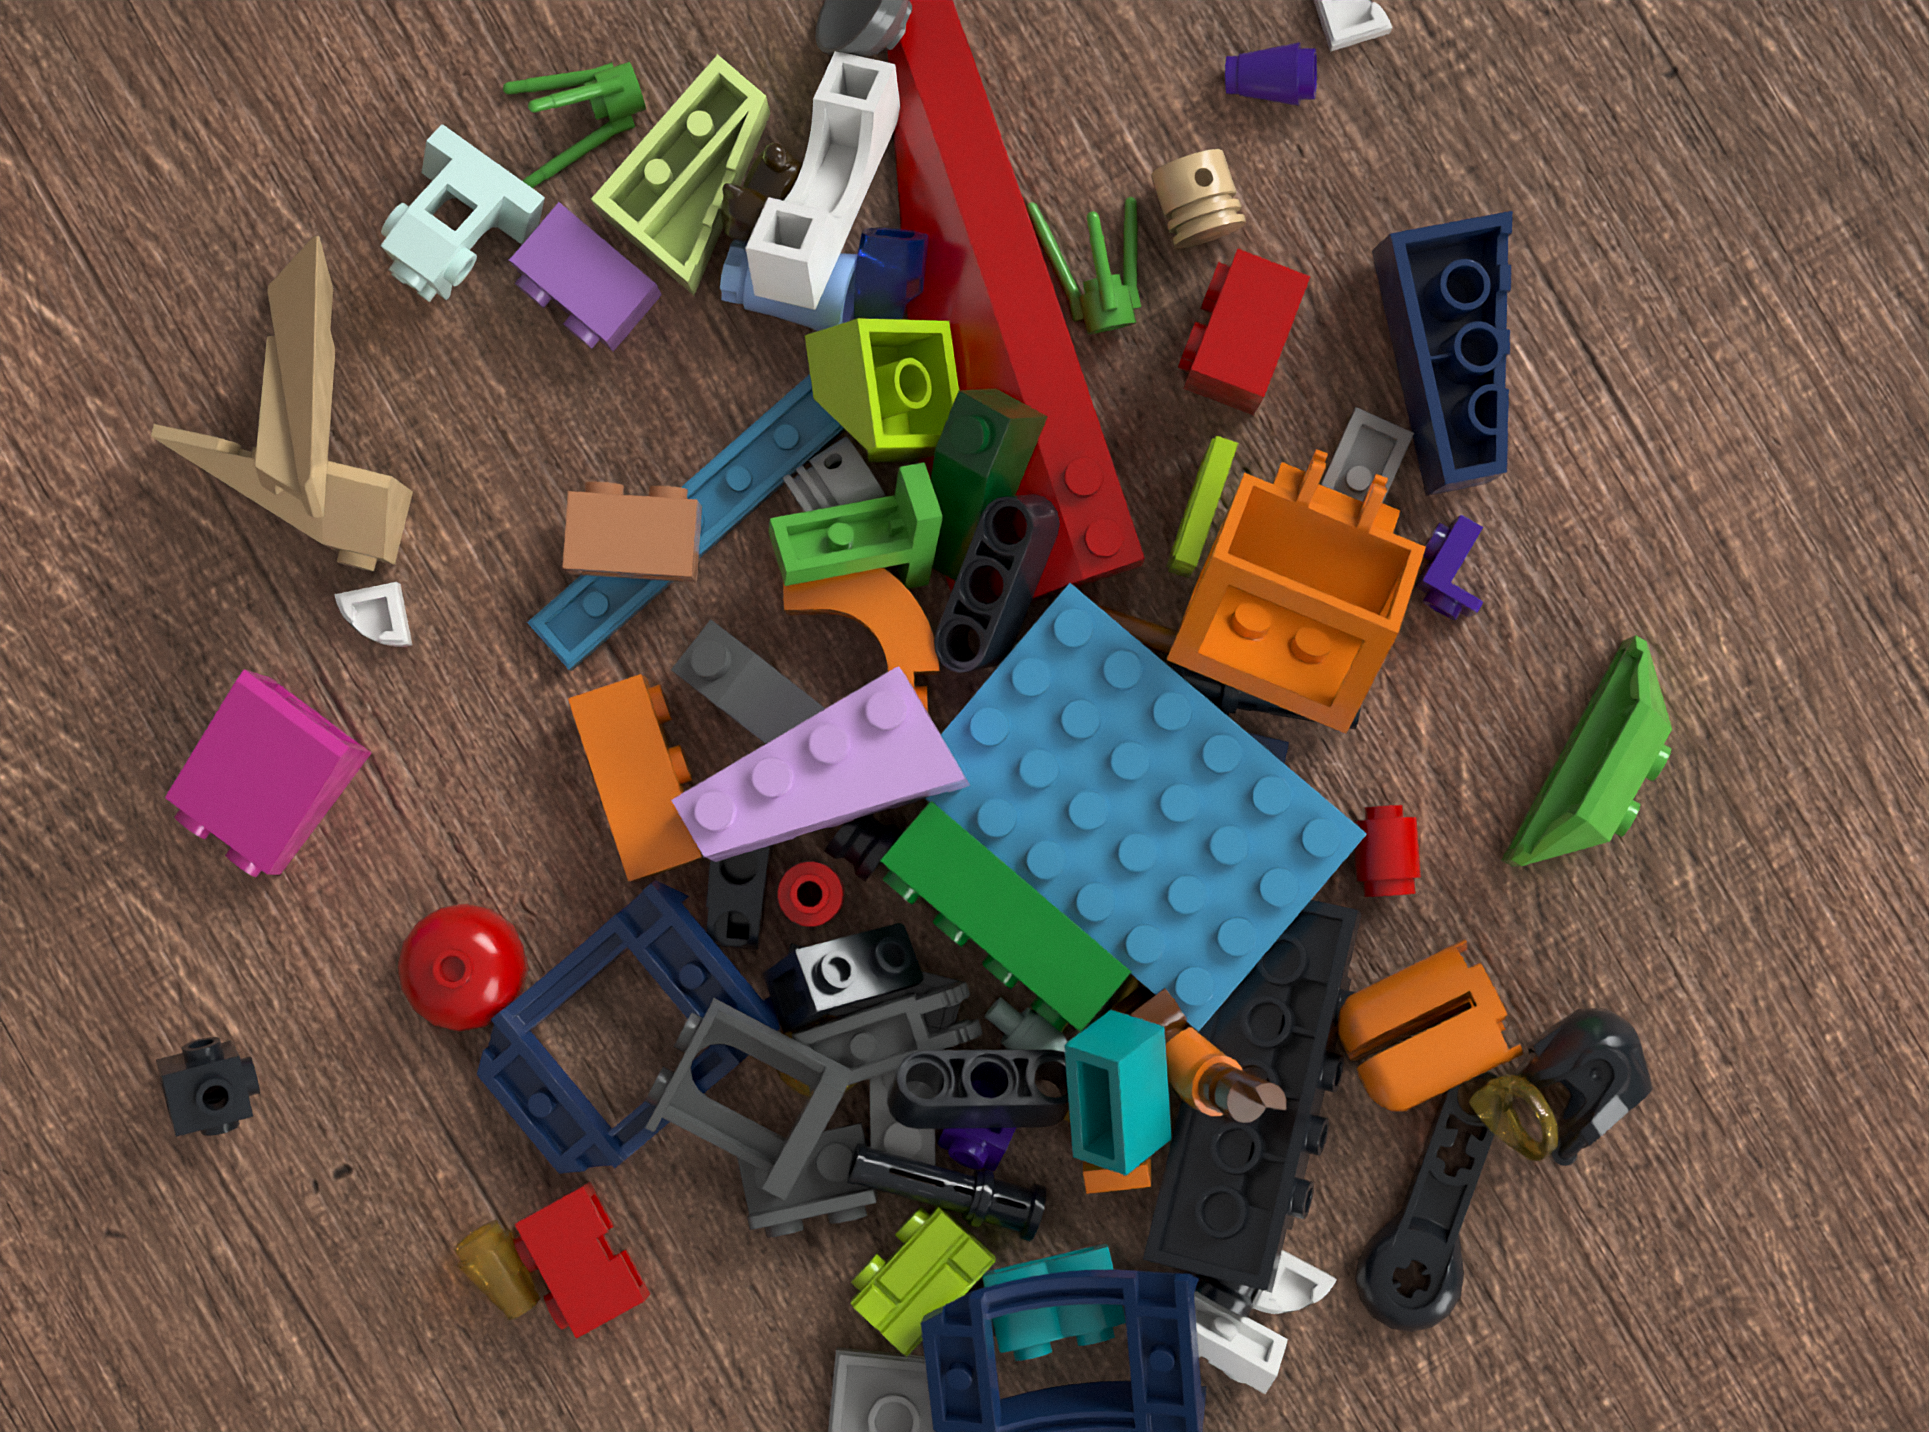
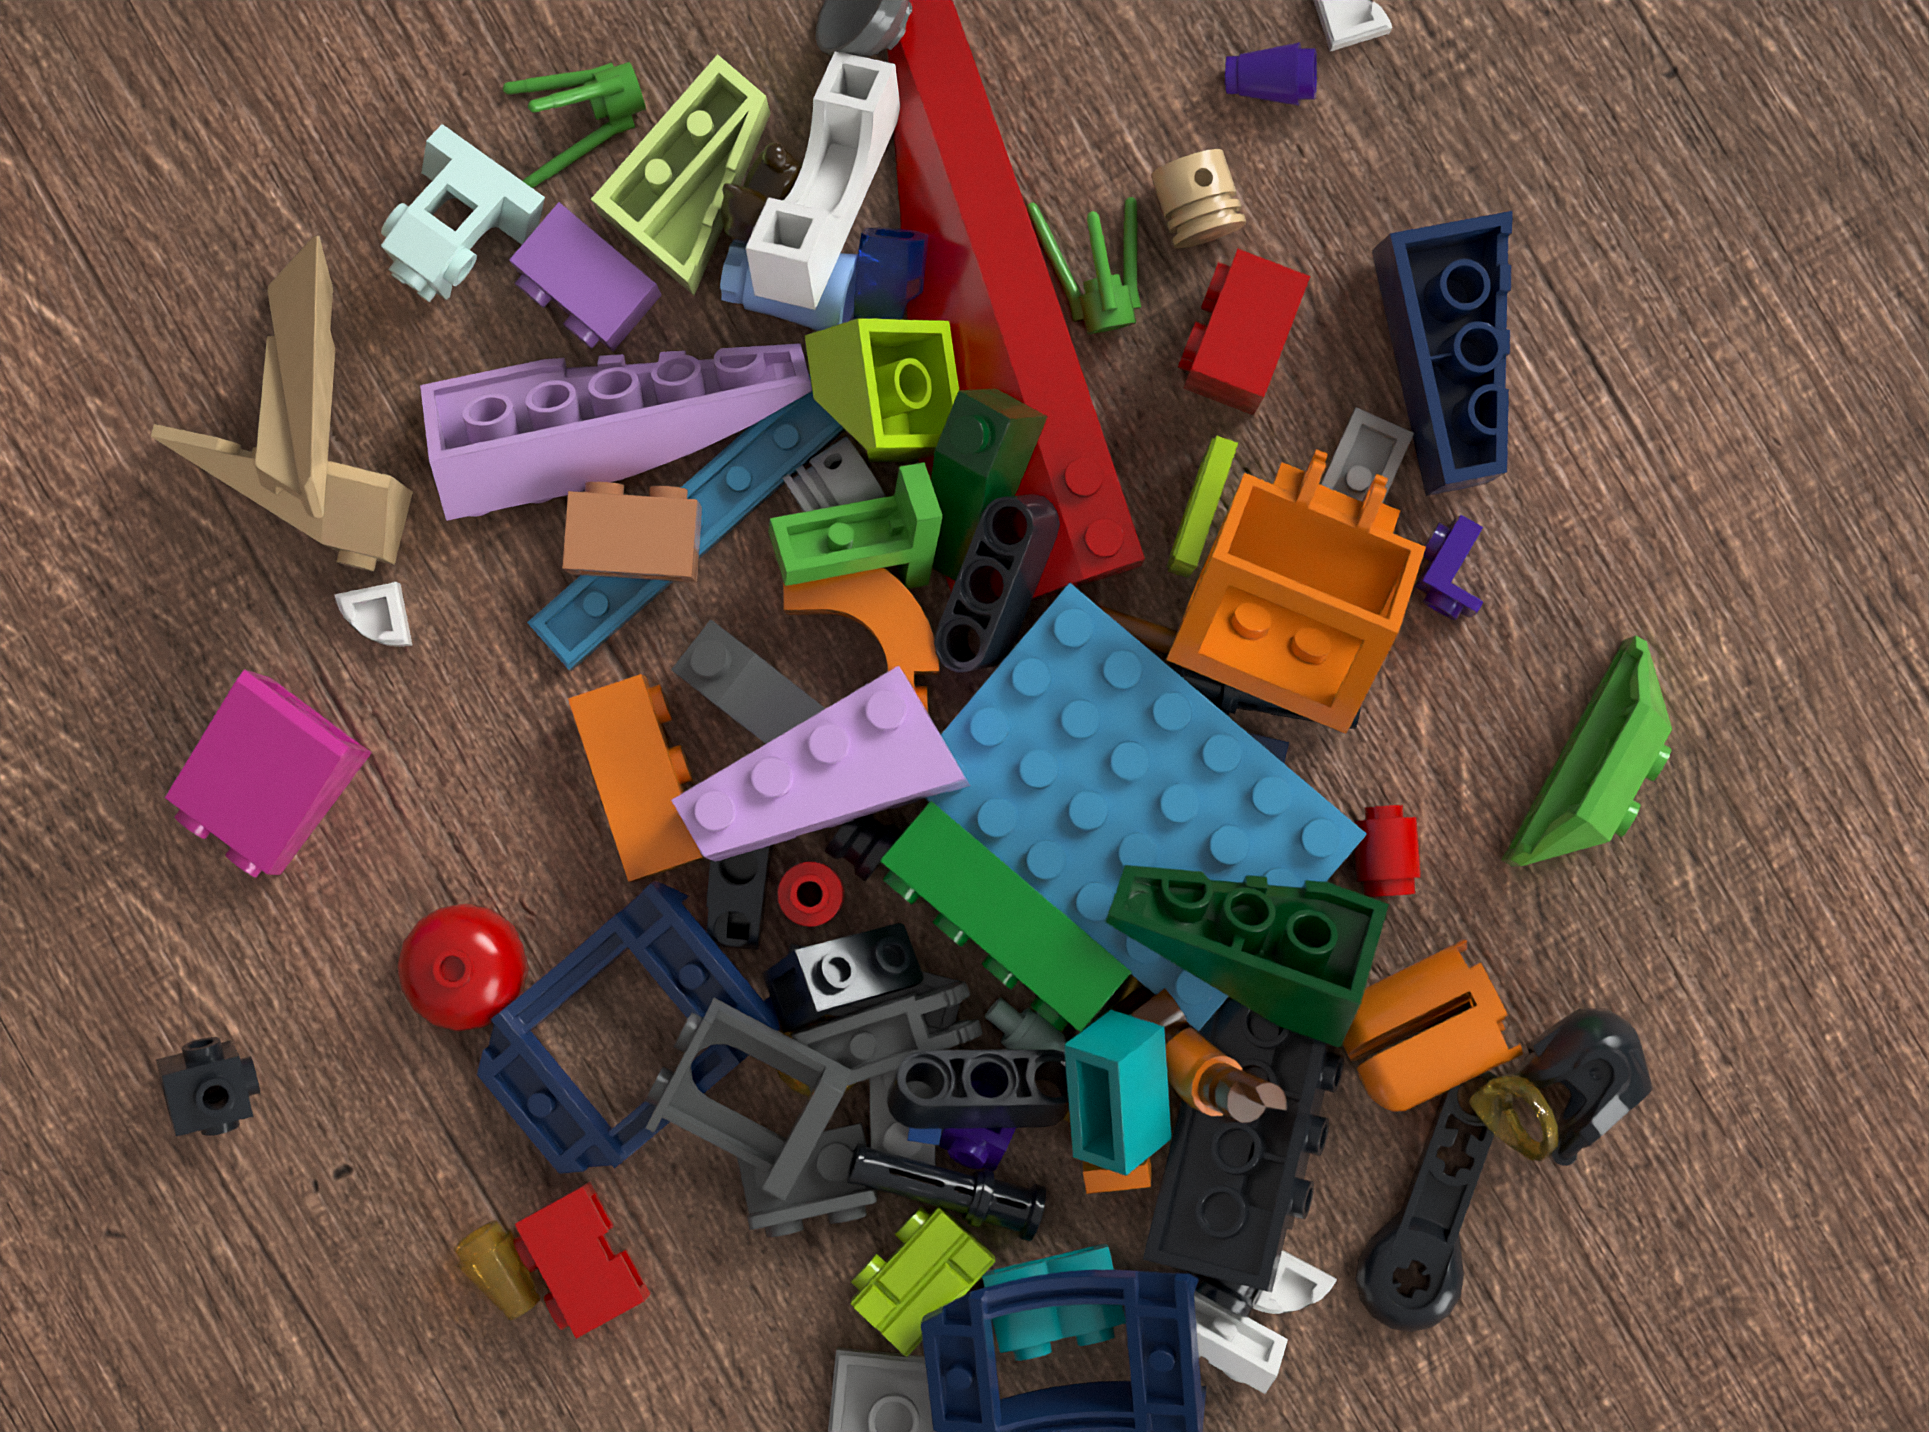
(552, 428): none -> lavender wedge
(927, 1136): none -> blue piece
(1271, 947): none -> dark green wedge

